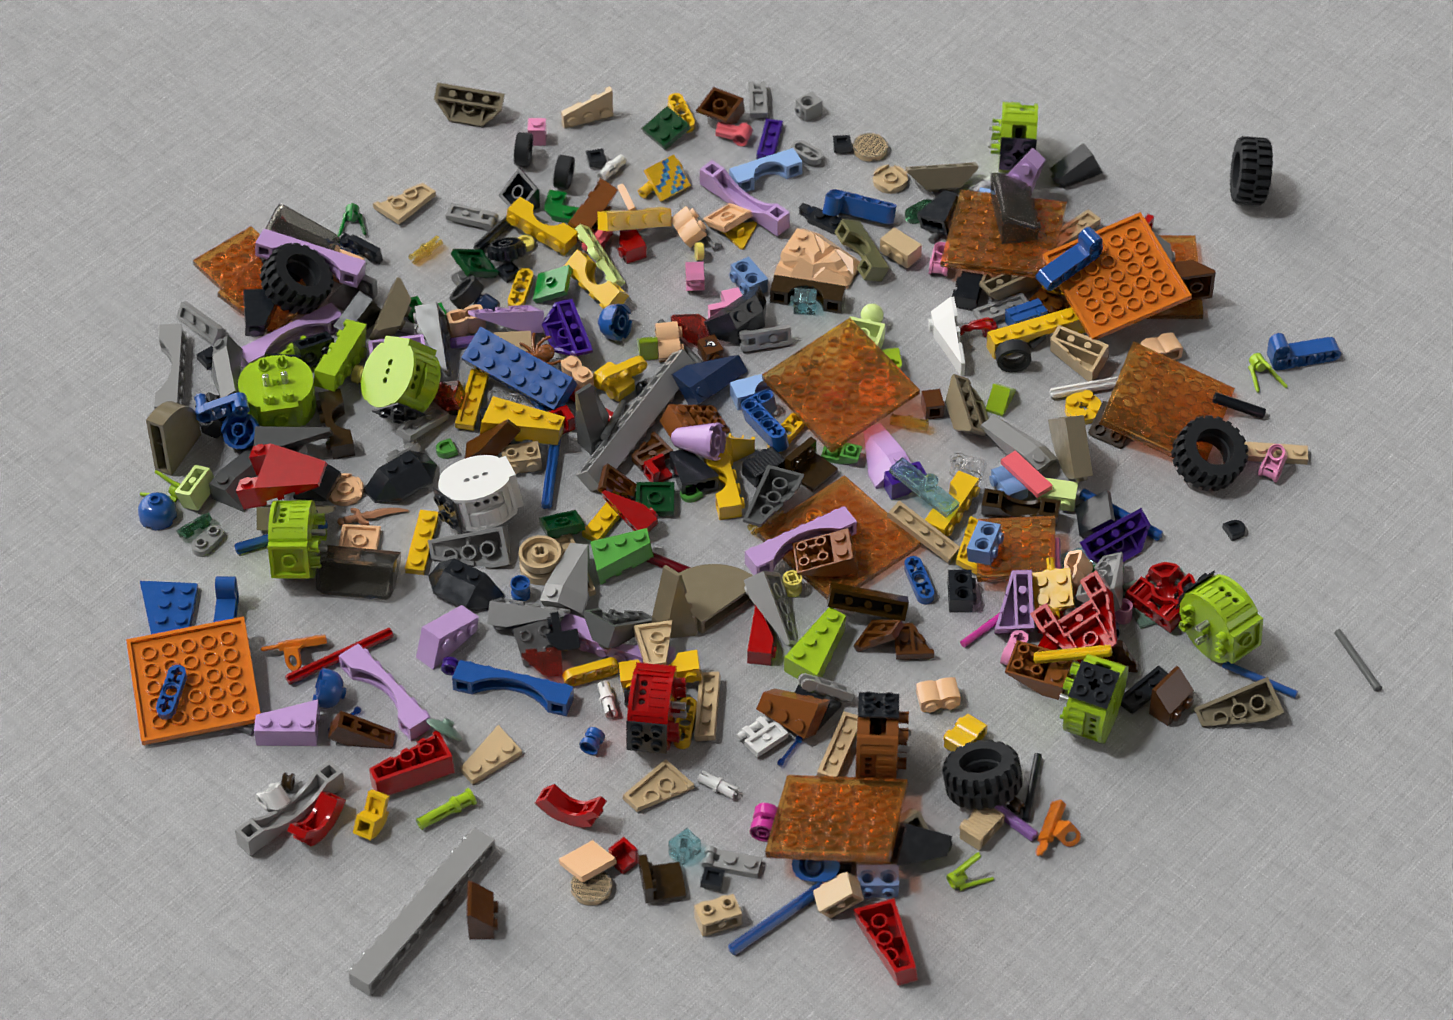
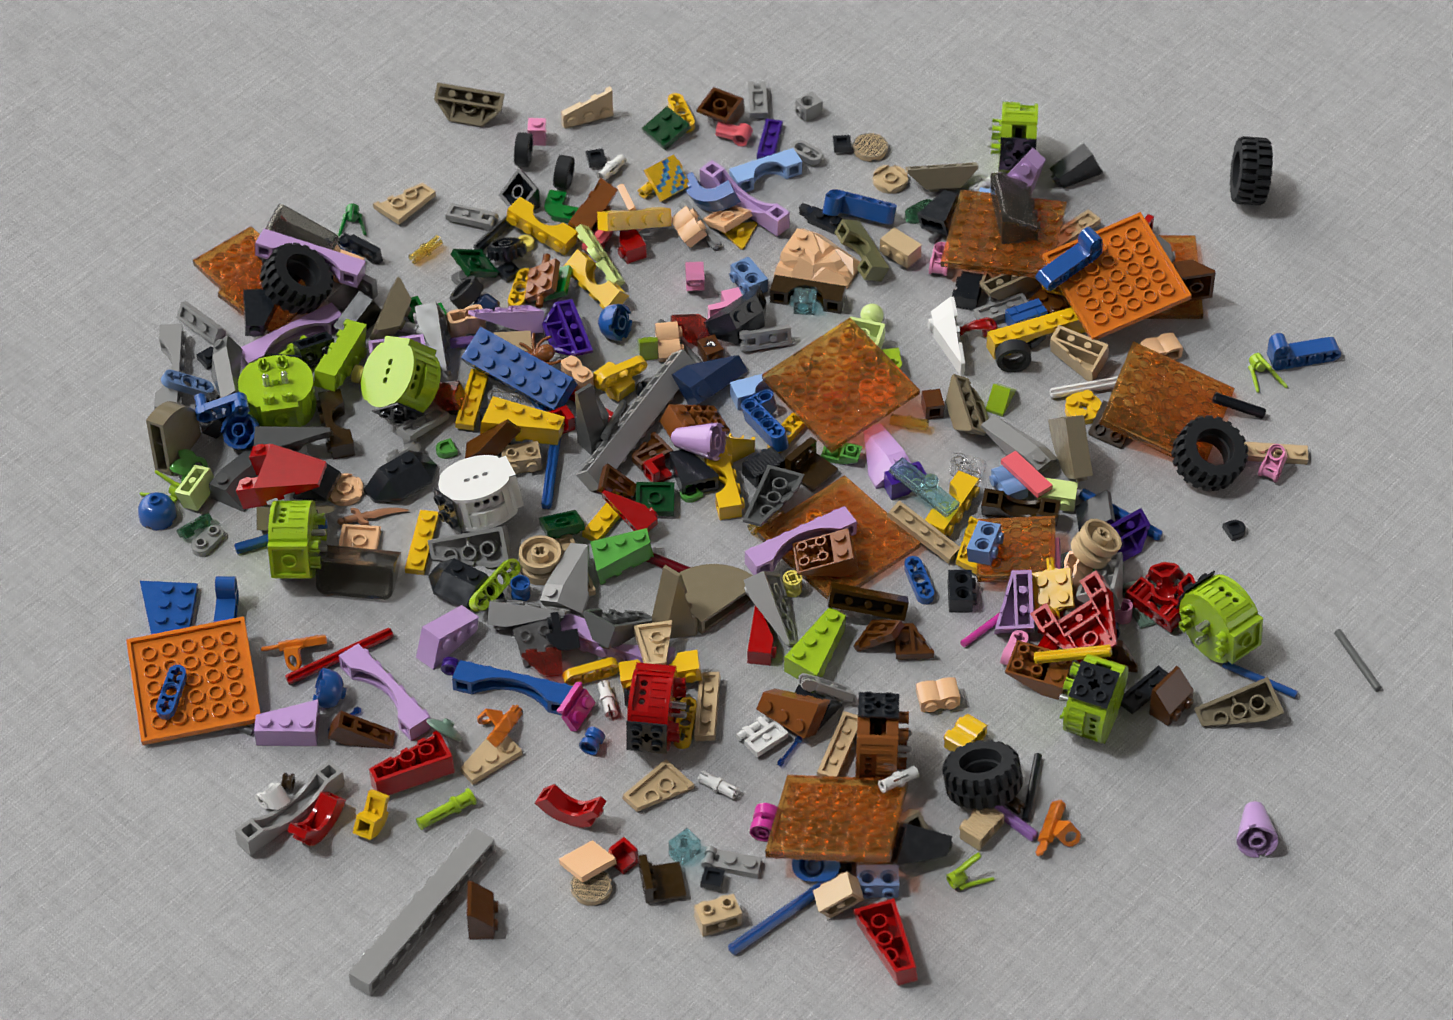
(175, 380): none -> medium blue beam
(186, 462): none -> bright green plate
(493, 583): none -> lime beam
(502, 723): none -> orange piece
(542, 280): none -> dark orange plate
(576, 706): none -> dark pink plate
(699, 251): light yellow tile -> none
(712, 199): none -> arch
(908, 774): none -> white pin
(1096, 543): none -> tan wheel
(1256, 831): none -> lavender cone

